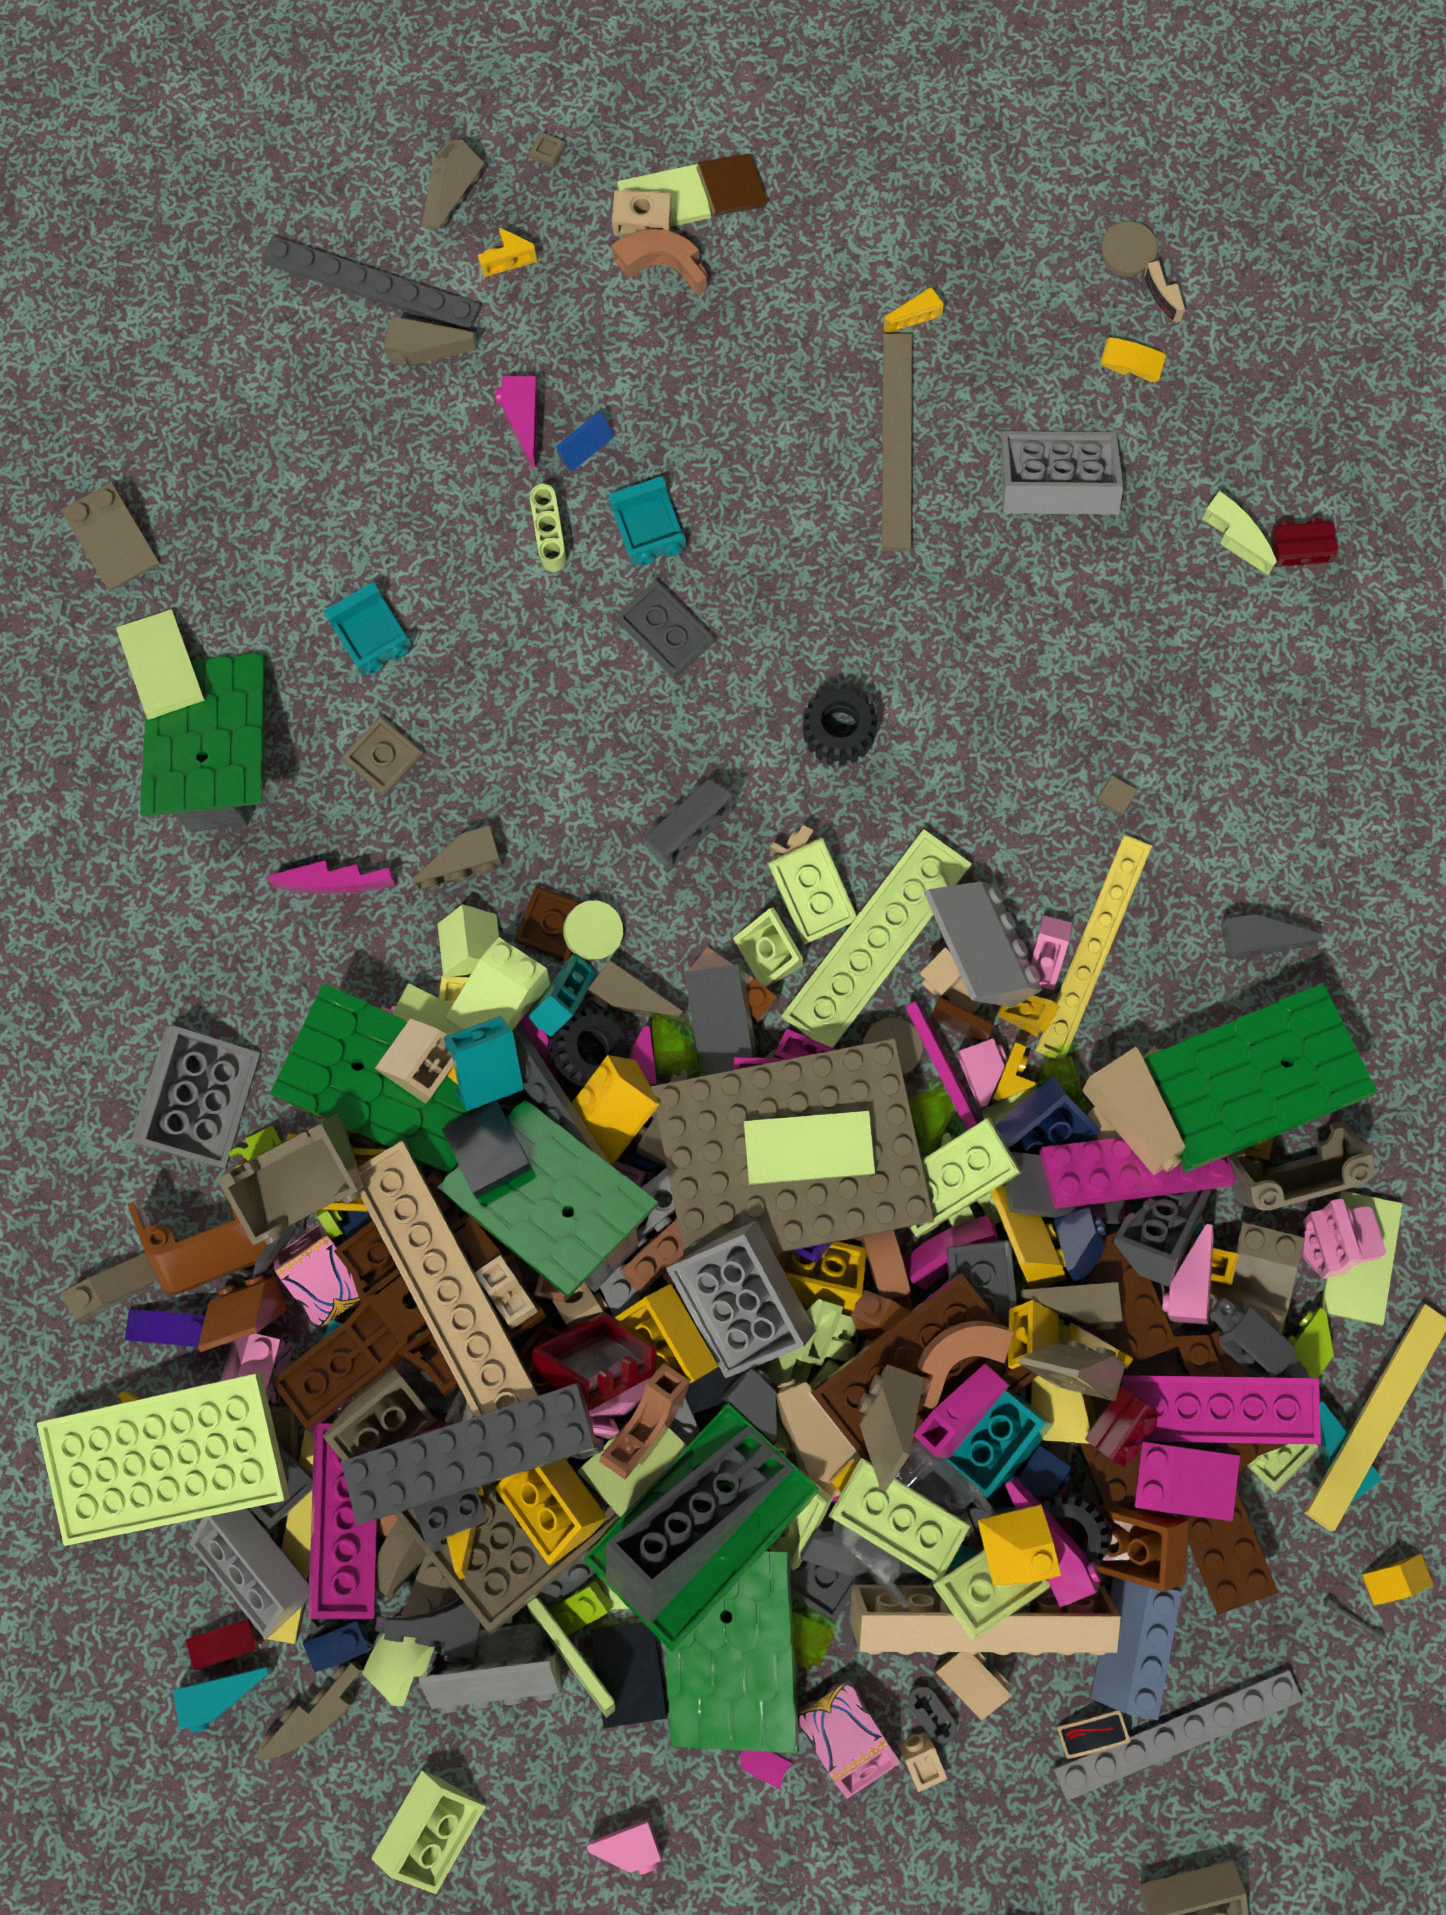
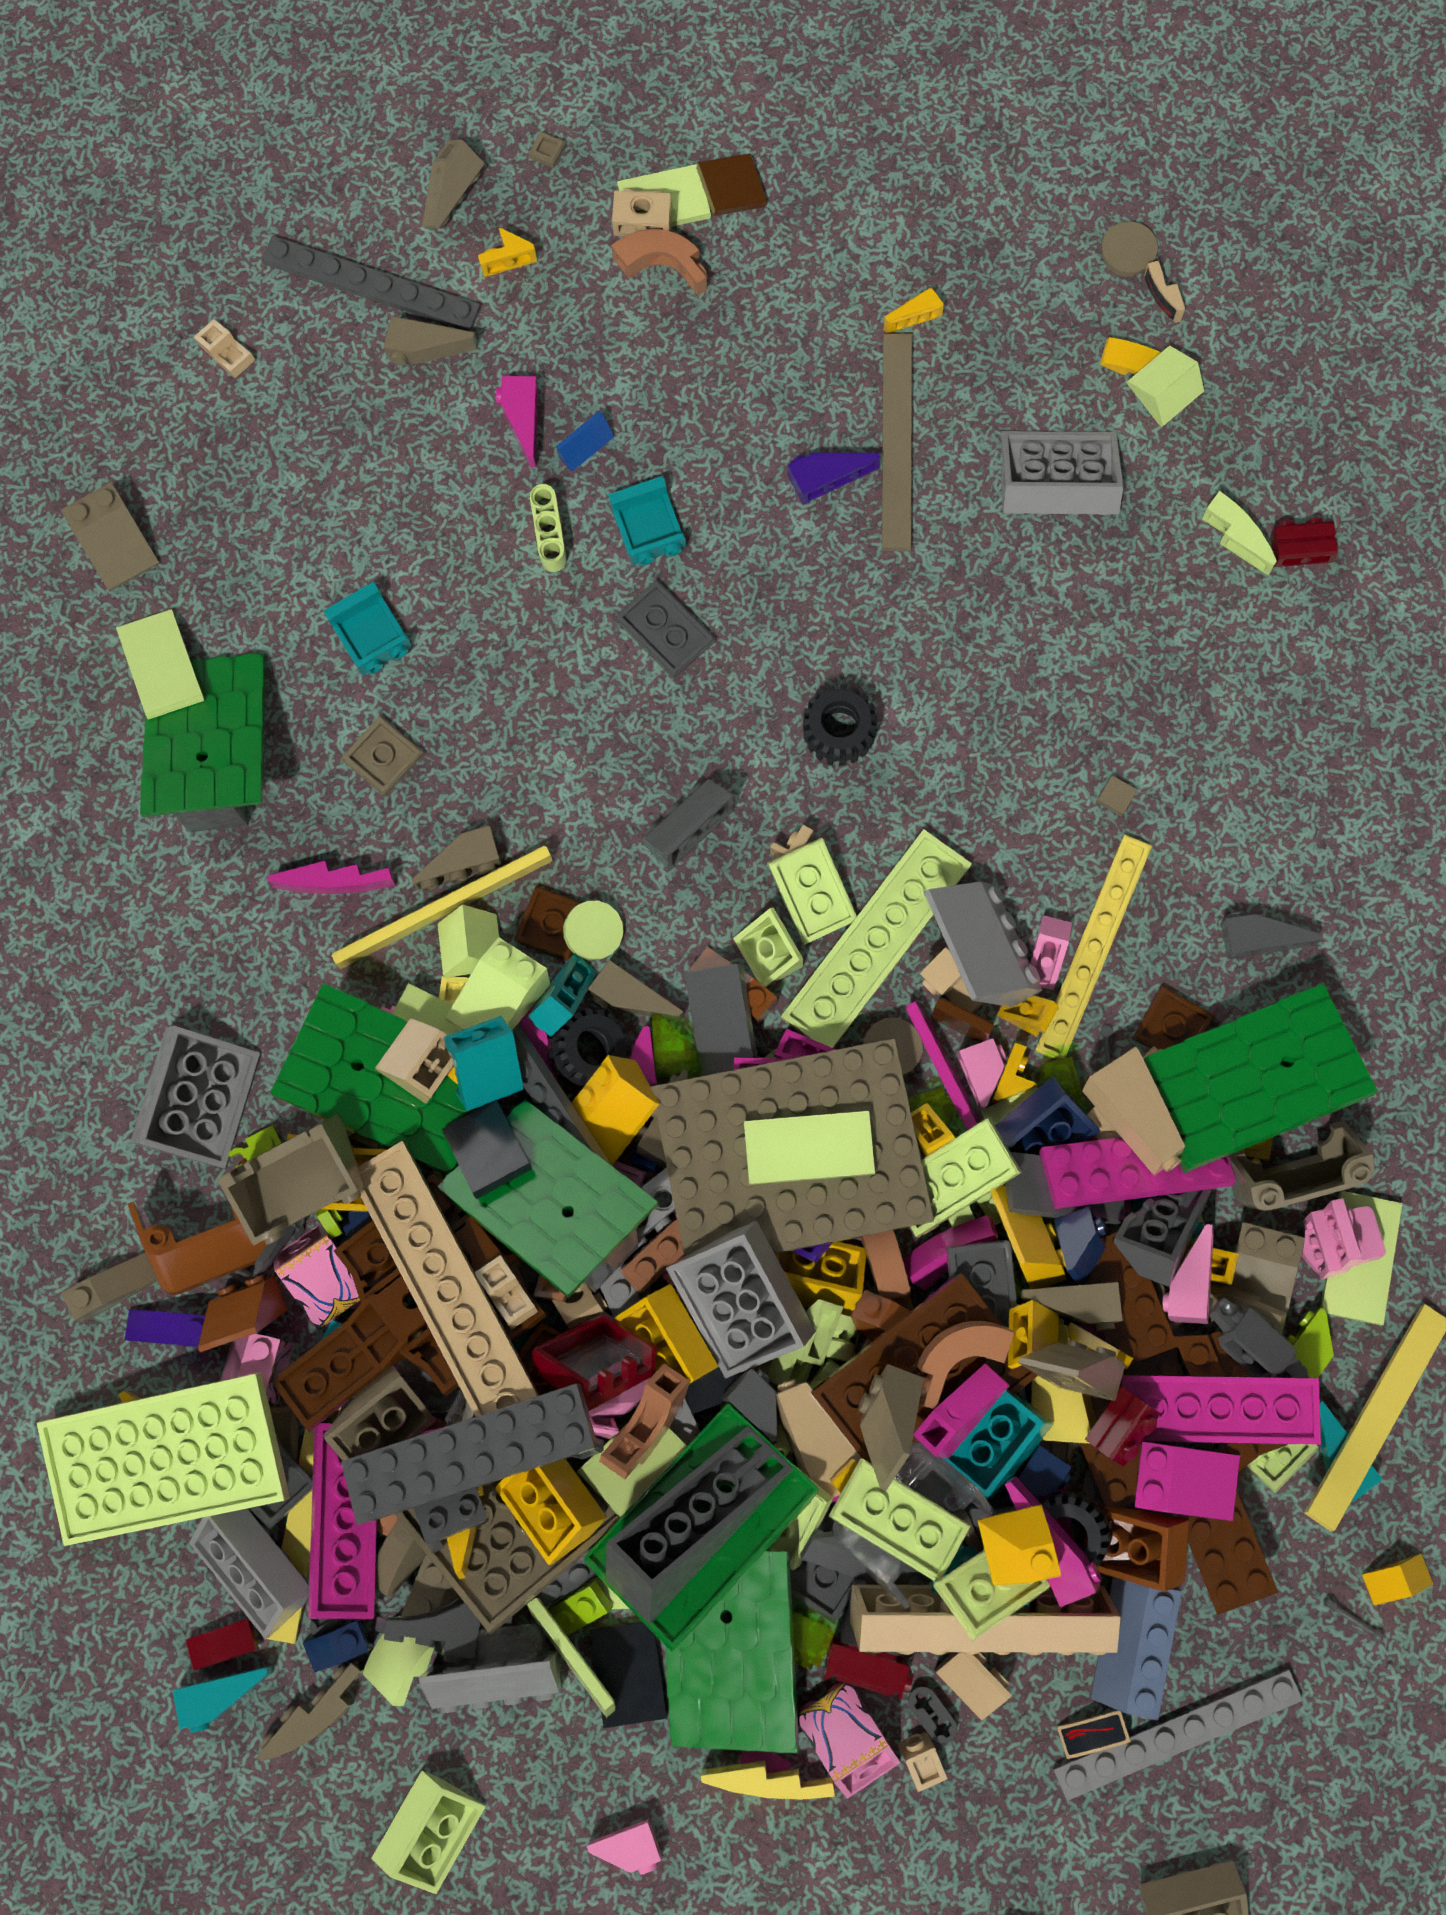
(224, 348): none -> tan slope
(441, 907): none -> light yellow tile
(754, 1781): none -> light yellow slope
(825, 472): none -> dark purple slope
(877, 1672): none -> dark red window
(930, 1130): none -> yellow slope
(1167, 384): none -> yellowish green slope
(1171, 1021): none -> reddish brown tile

